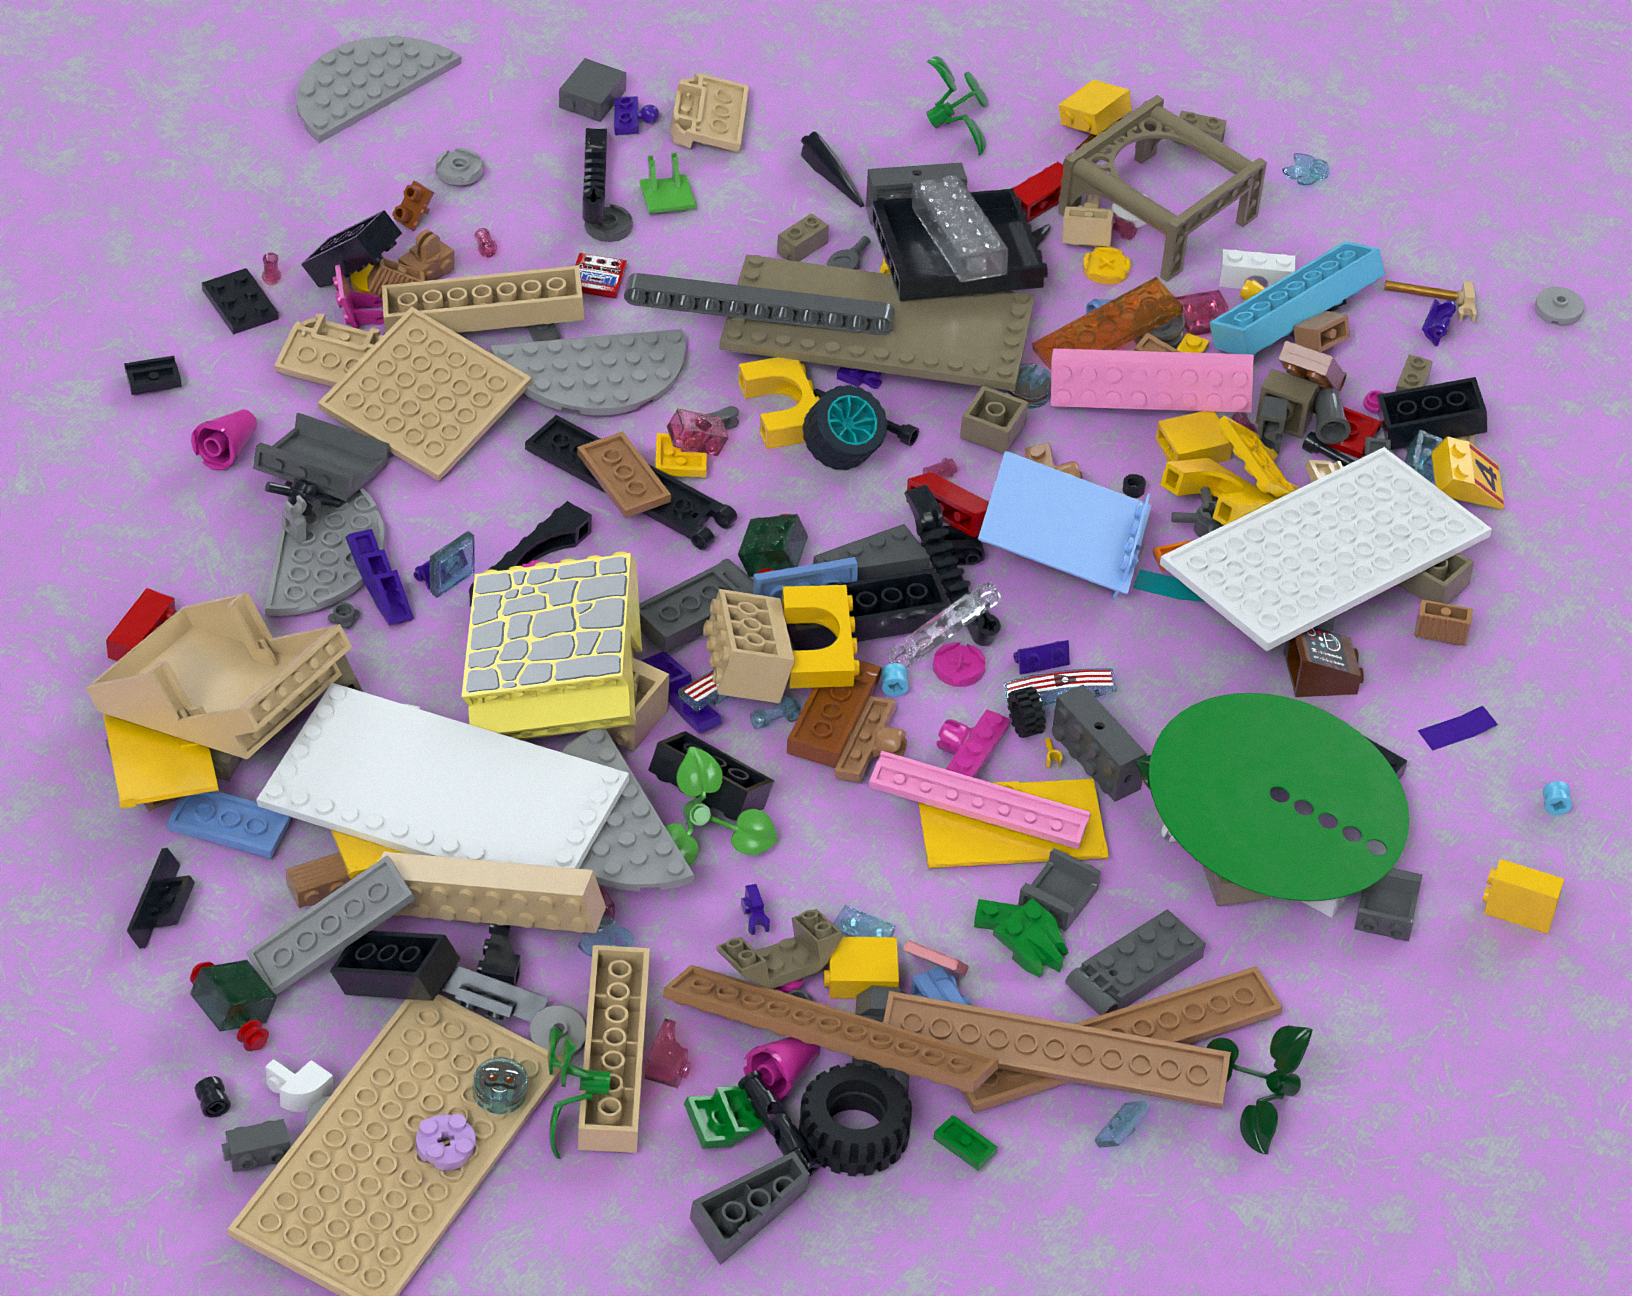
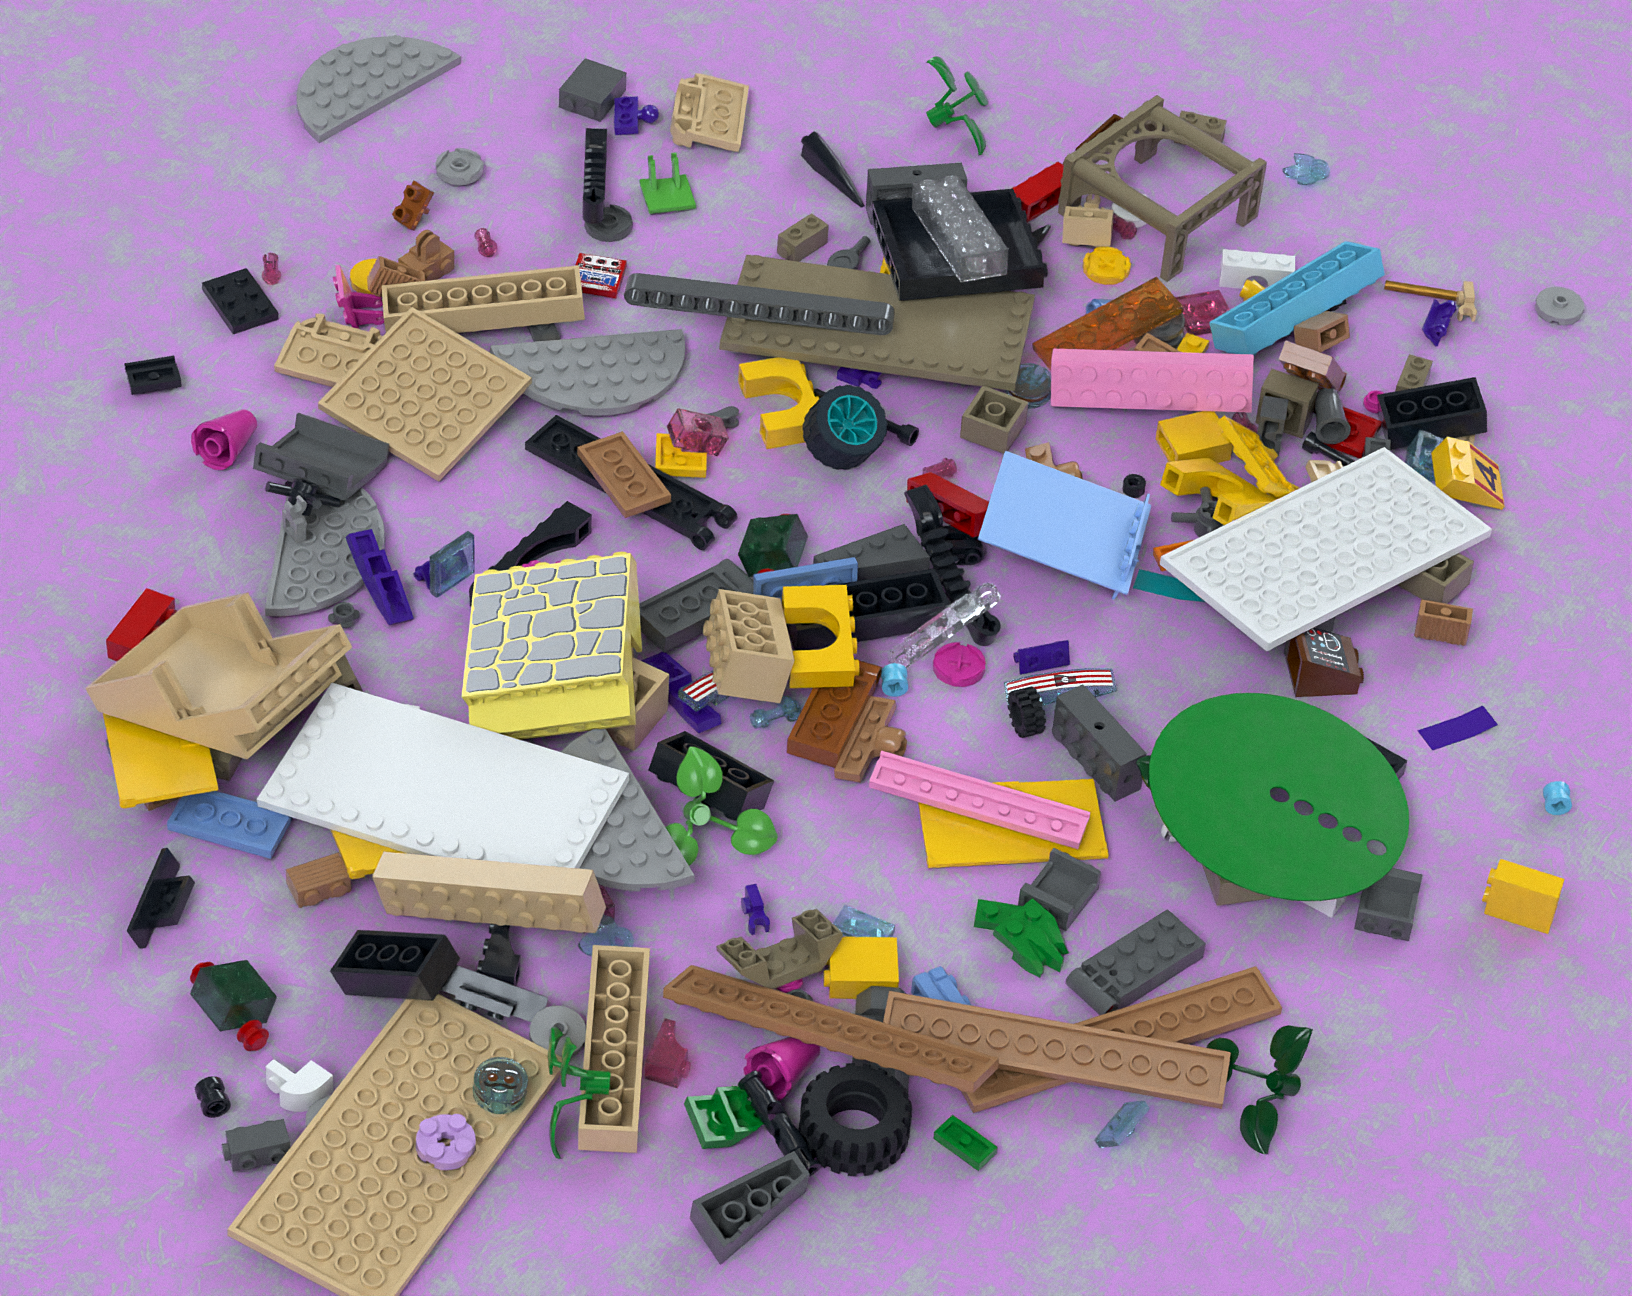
(331, 925): light grey plate -> none
(352, 248): black brick -> none
(936, 957): tile -> none
(973, 744): dark pink plate -> none
(1052, 754): yellow hand -> none
(1095, 107): yellow brick -> none

